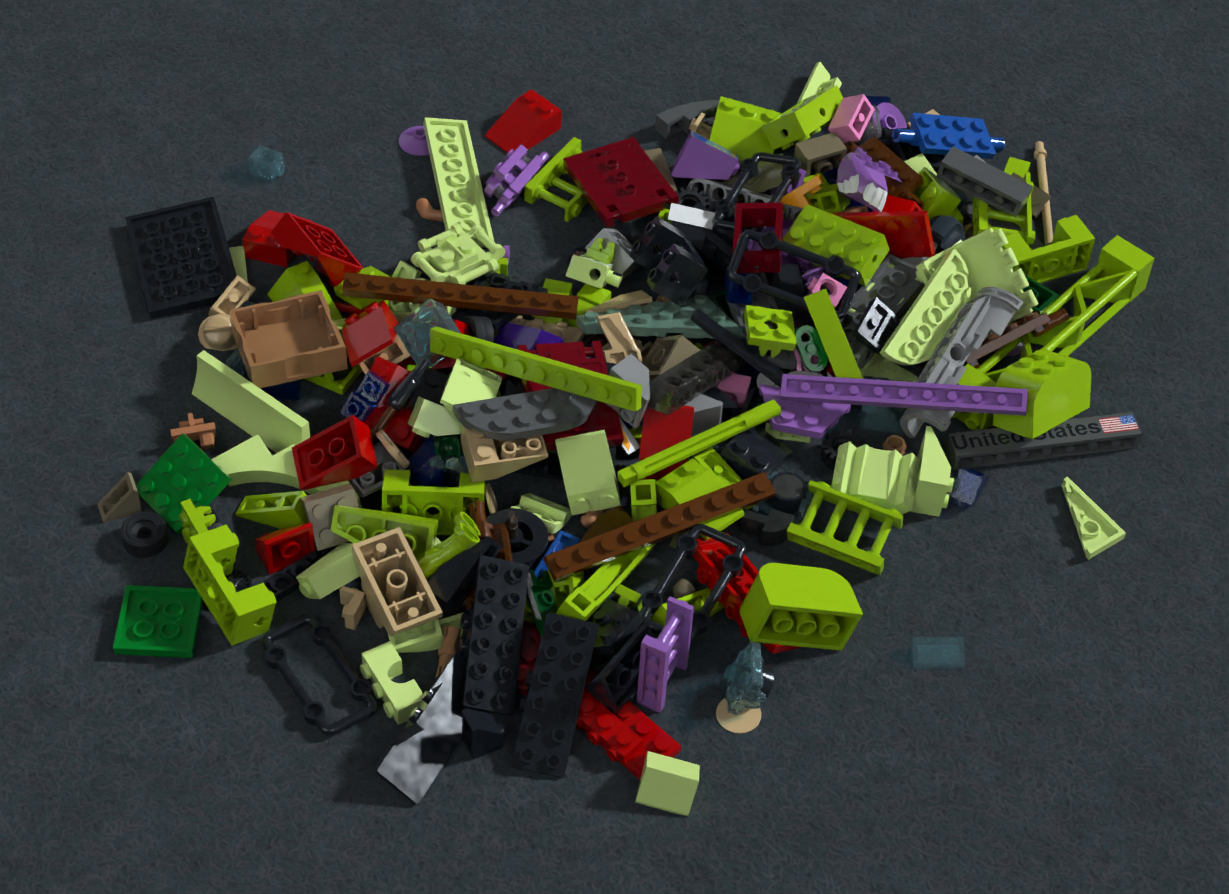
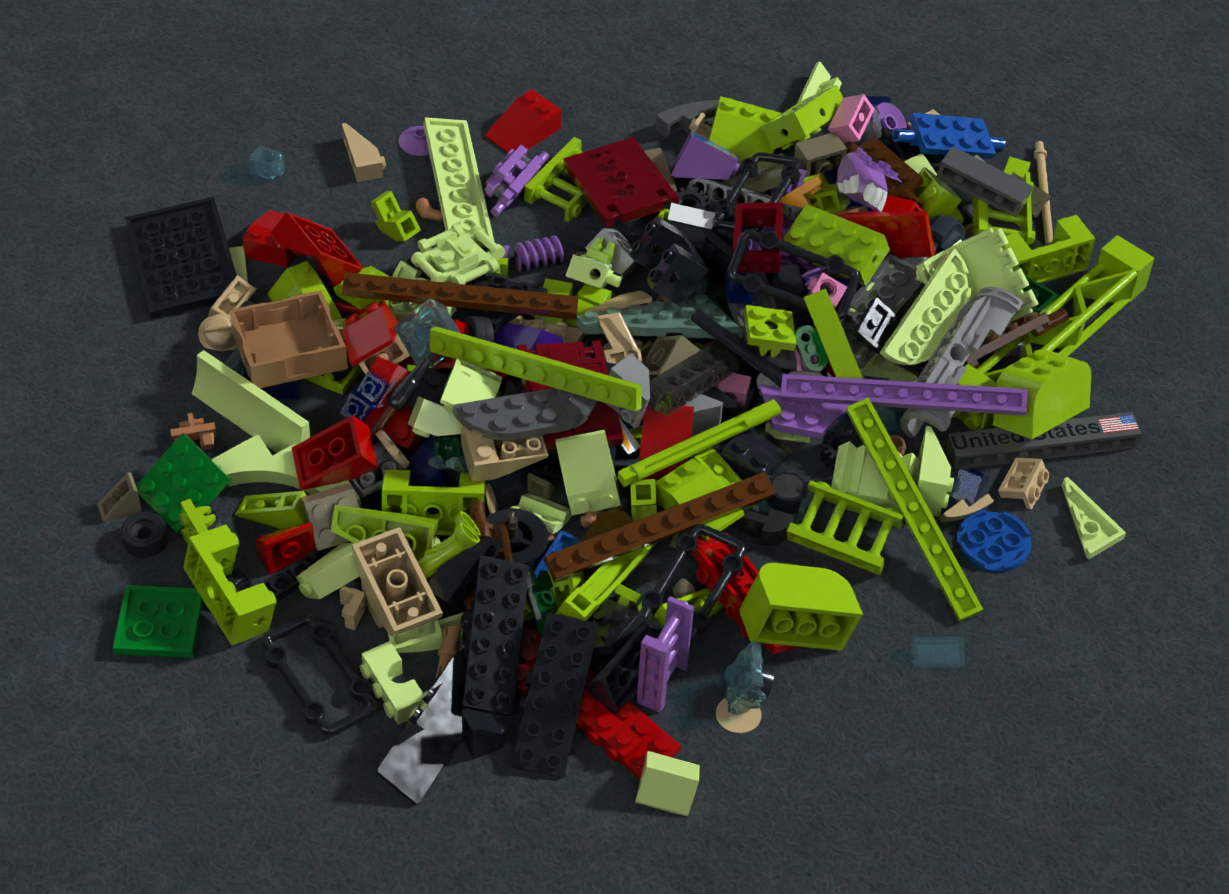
(362, 155): none -> tan slope
(392, 220): none -> lime brick
(537, 252): none -> medium lavender piece
(539, 486): none -> olive slope
(914, 510): none -> lime plate
(962, 510): none -> tan slope
(994, 541): none -> blue tile
(1025, 480): none -> tan bracket

